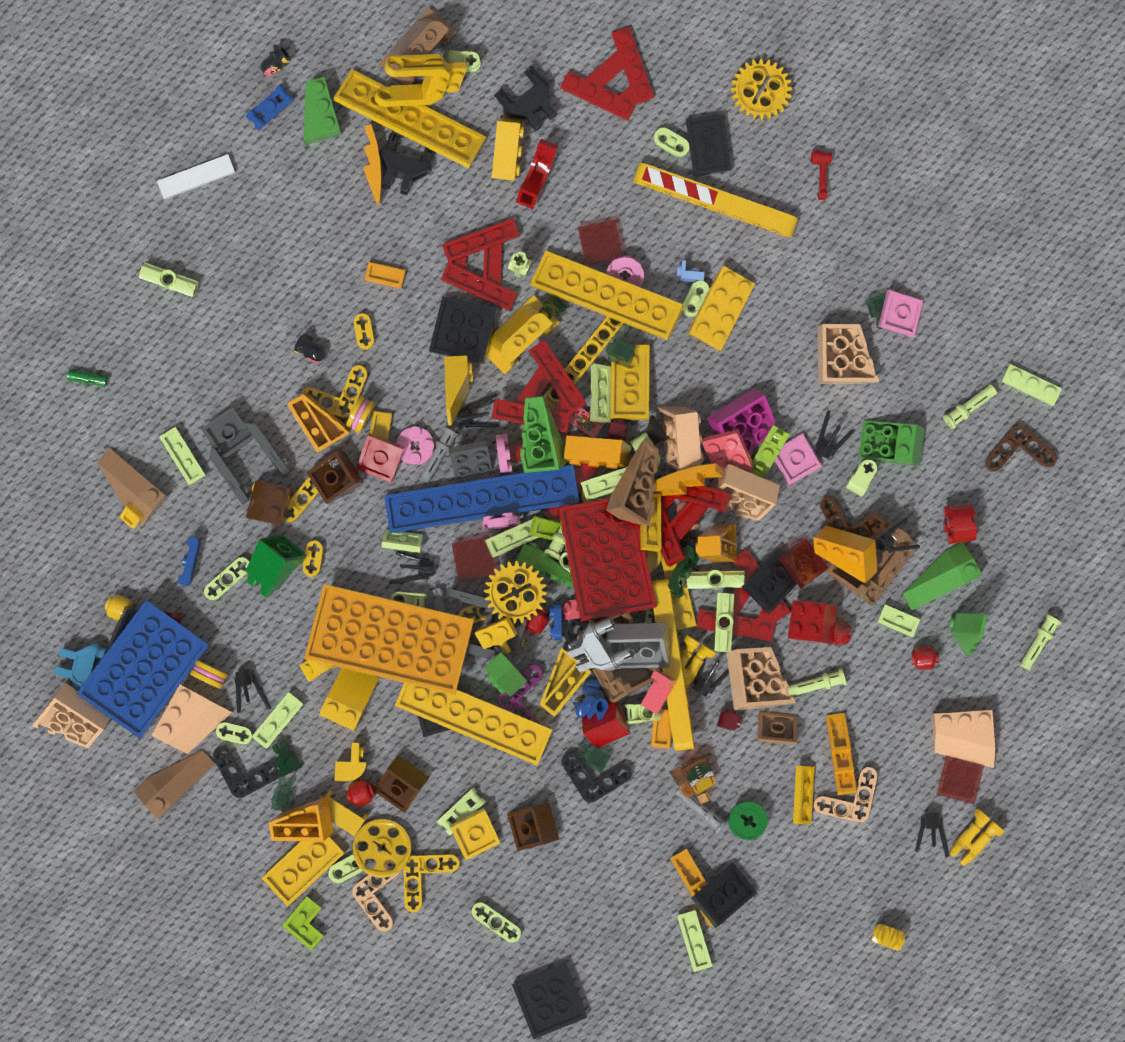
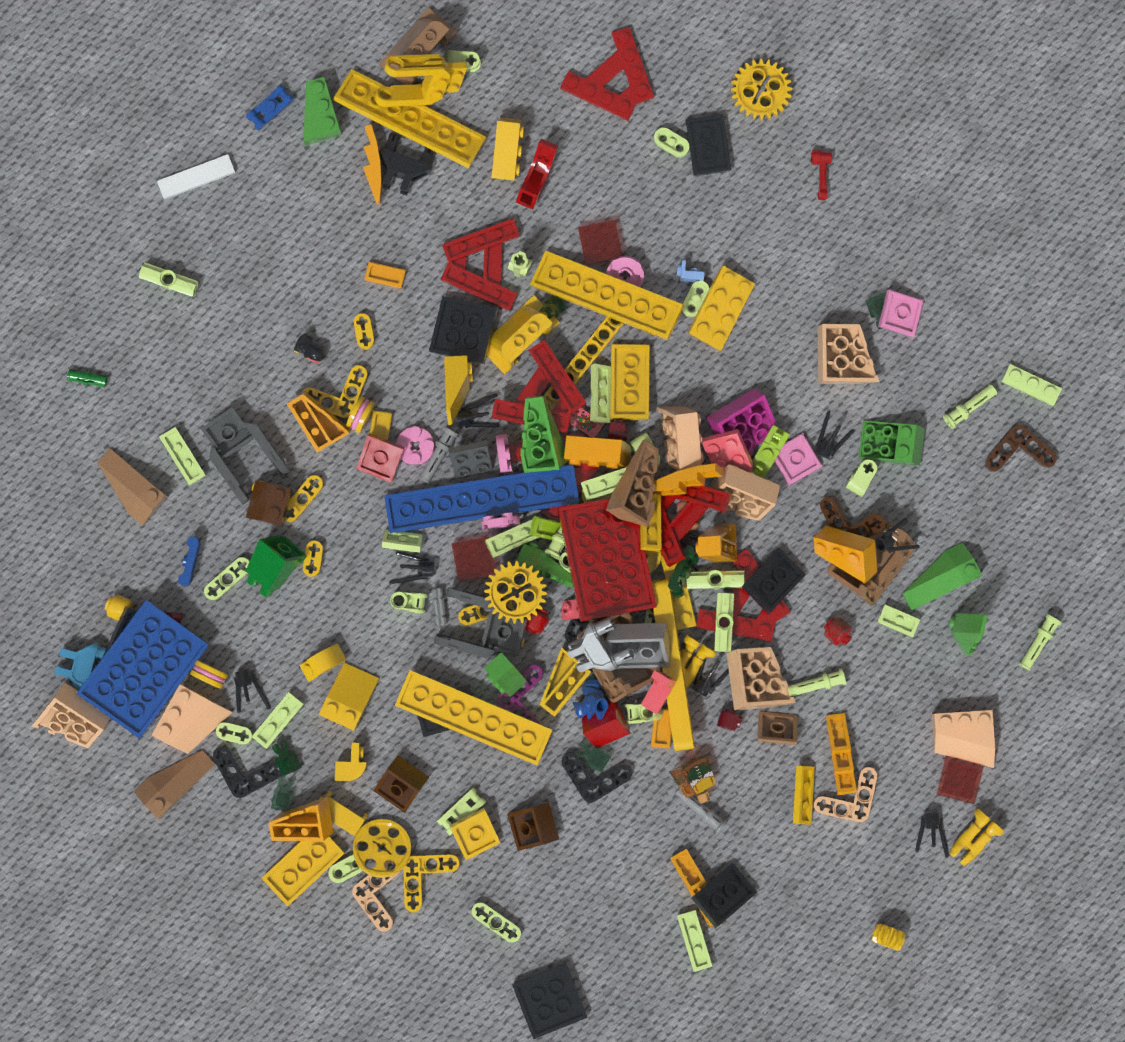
(131, 516): yellow tile -> none
(275, 62): black animal -> none
(299, 923): lime plate -> none
(335, 477): reddish brown slope -> none
(361, 792): red head -> none
(389, 639): light orange plate -> none
(497, 634): yellow plate -> none
(529, 103): black connector -> none
(556, 629): blue plate -> none
(621, 352): clear green brick -> none
(655, 430): black slope -> none
(715, 199): yellow beam -> none
(758, 817): green piece -> none
(803, 563): clear red plate -> none
(812, 622): red brick -> none
(925, 657): red head -> none
(959, 523): red brick -> none

